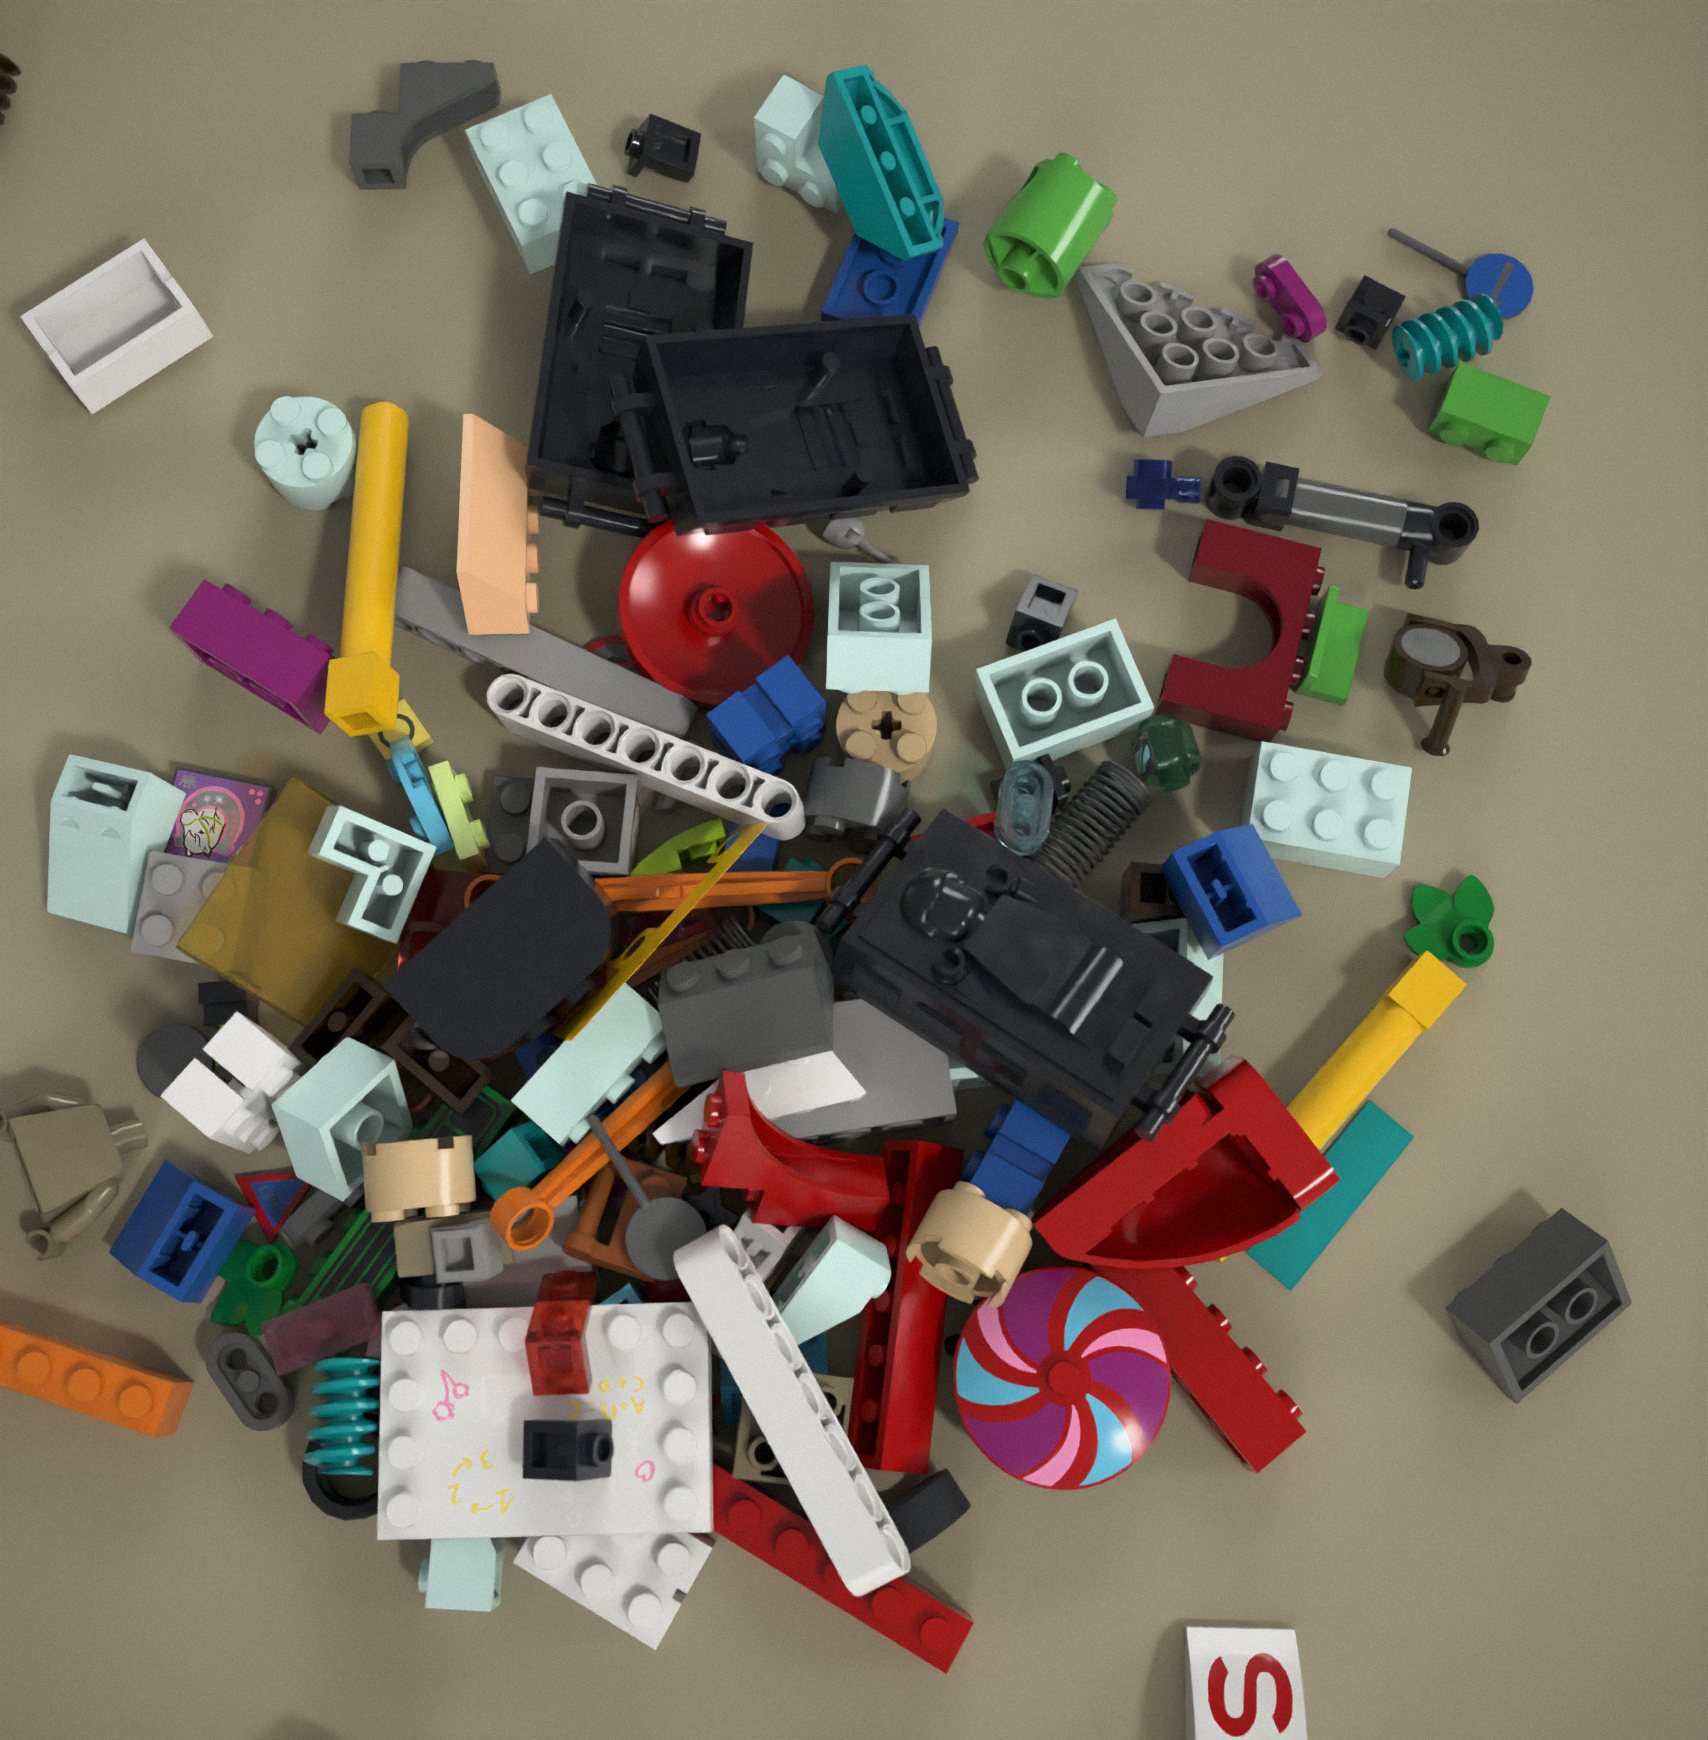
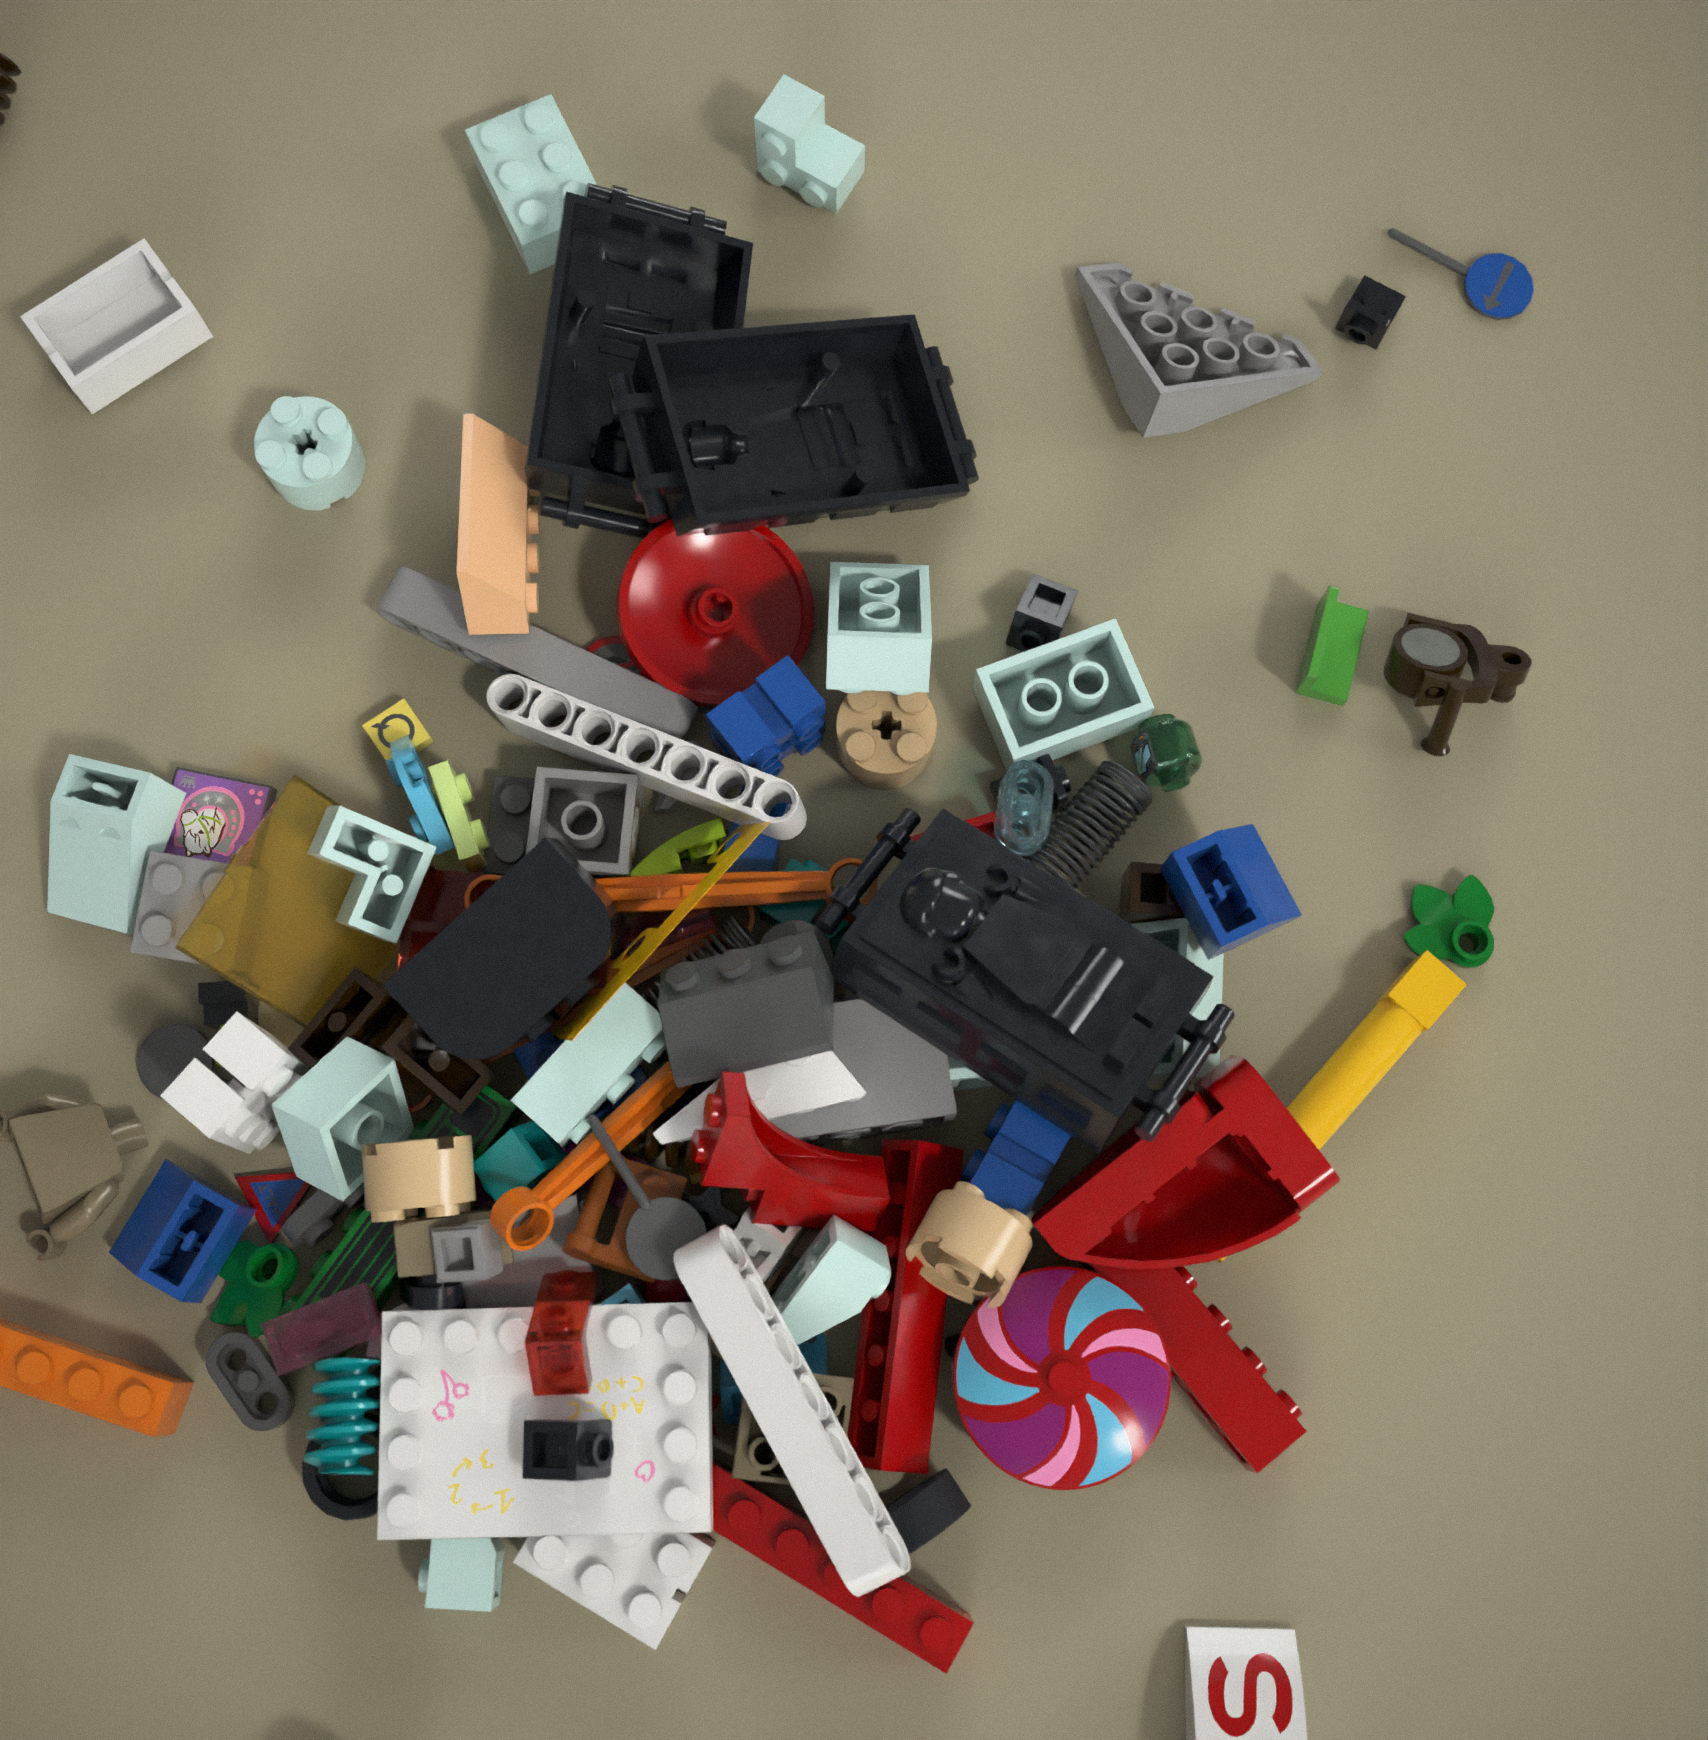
(257, 651): magenta brick -> none
(361, 682): yellow brick -> none
(430, 103): dark grey arch -> none
(663, 148): black bracket -> none
(849, 533): light grey hinge -> none
(852, 802): dark grey brick -> none
(879, 165): teal wedge -> none
(883, 285): blue plate -> none
(1049, 227): bright green cylinder -> none
(1154, 484): clear blue plate -> none
(1280, 581): dark red arch -> none
(1283, 498): piece -> none
(1290, 297): magenta plate -> none
(1327, 808): light aqua brick -> none
(1360, 1161): teal sticker -> none
(1447, 335): teal piece -> none
(1488, 414): bright green brick -> none
(1540, 1303): dark grey slope -> none

